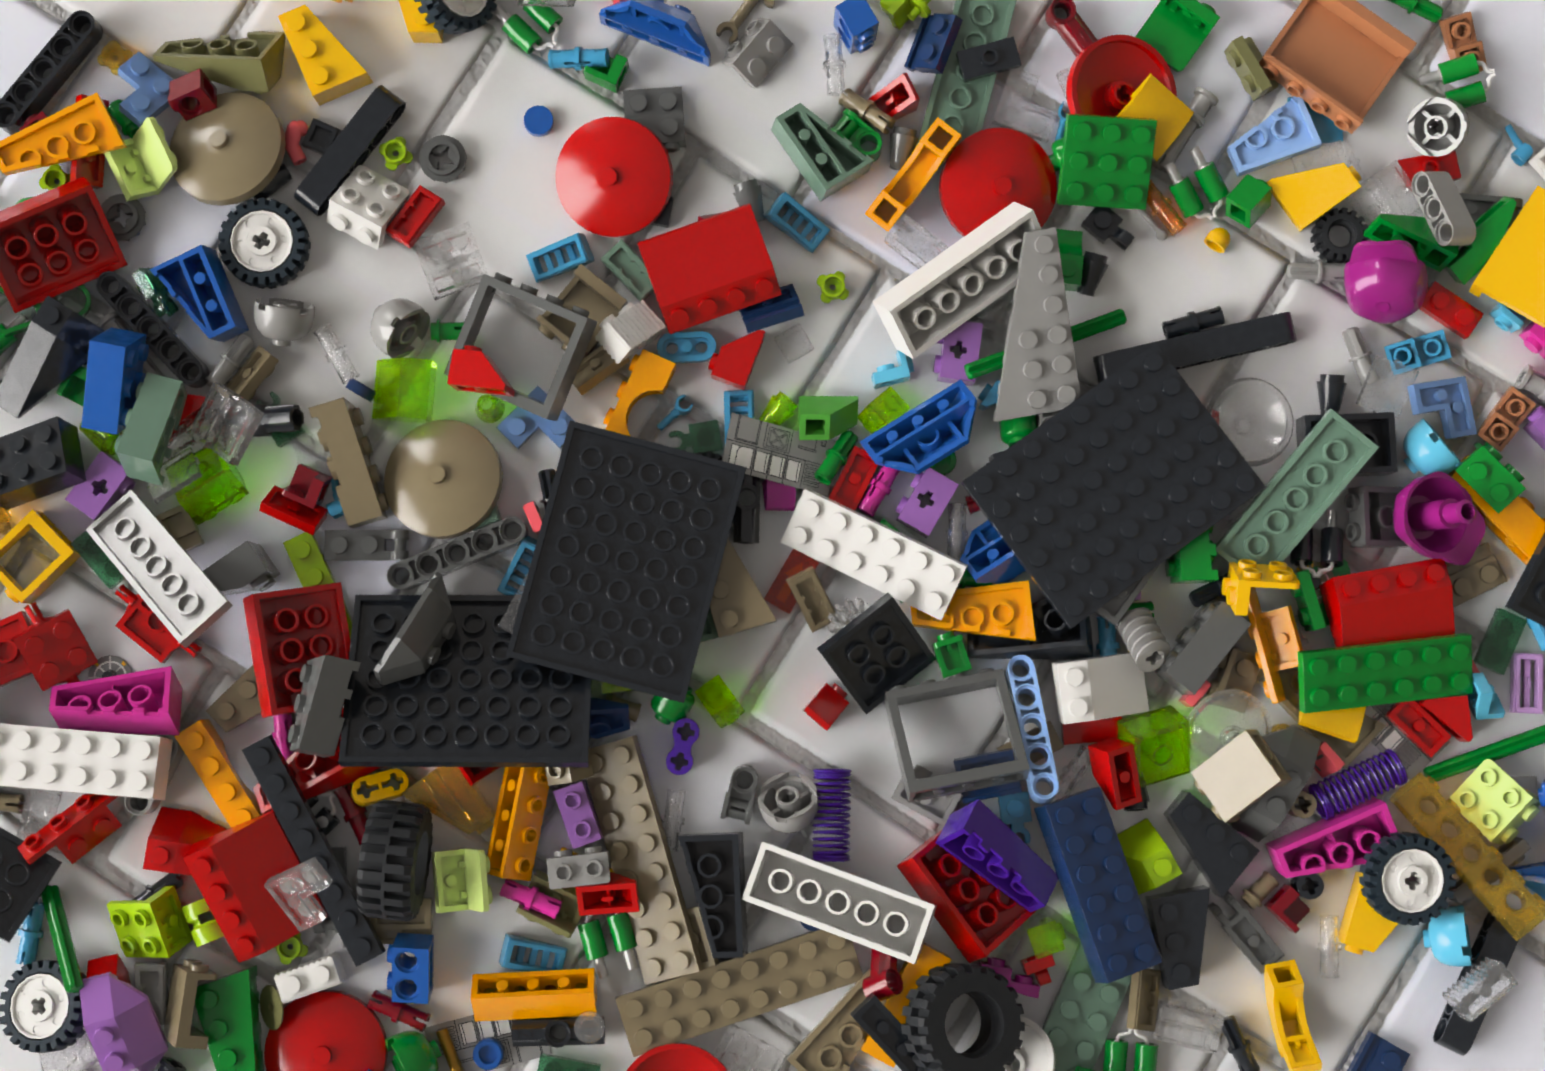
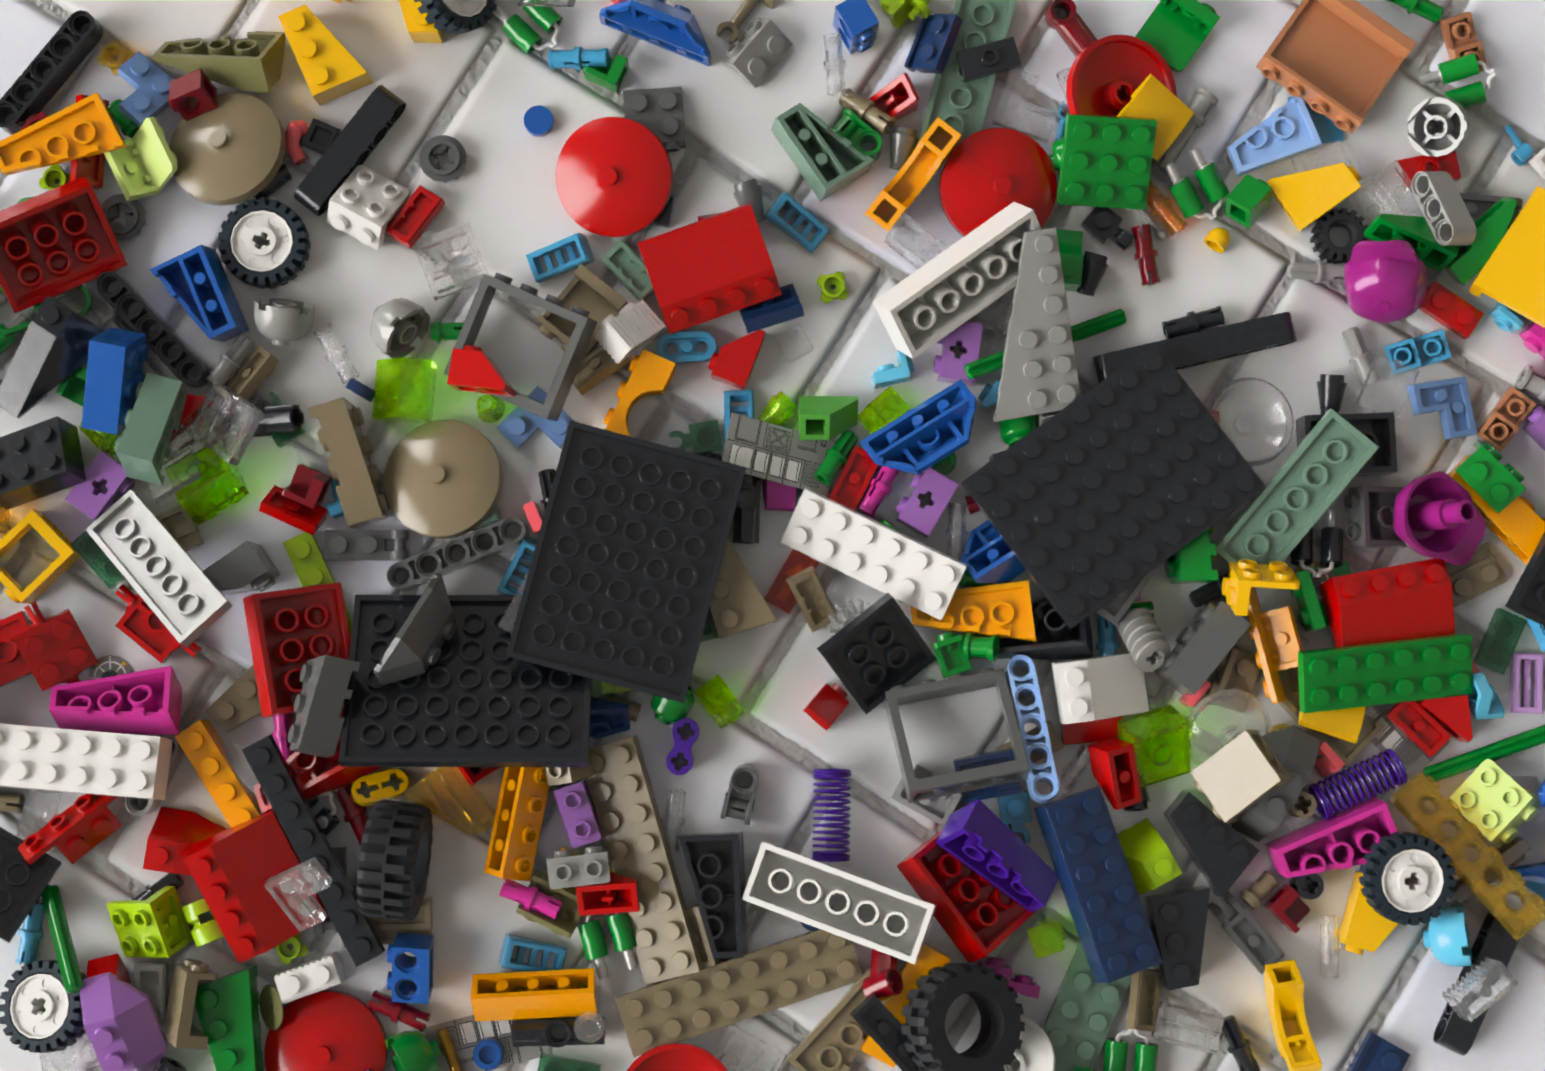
(154, 290): clear green plate -> none
(397, 144): lime plate -> none
(461, 880): yellowish green bracket -> none
(675, 413): dark azure hand -> none
(788, 802): light grey cylinder -> none
(981, 647): none -> green bush
(1038, 967): red tile -> none
(1145, 254): none -> dark red pin
(1245, 59): olive bracket -> none
(1428, 451): medium azure cylinder -> none

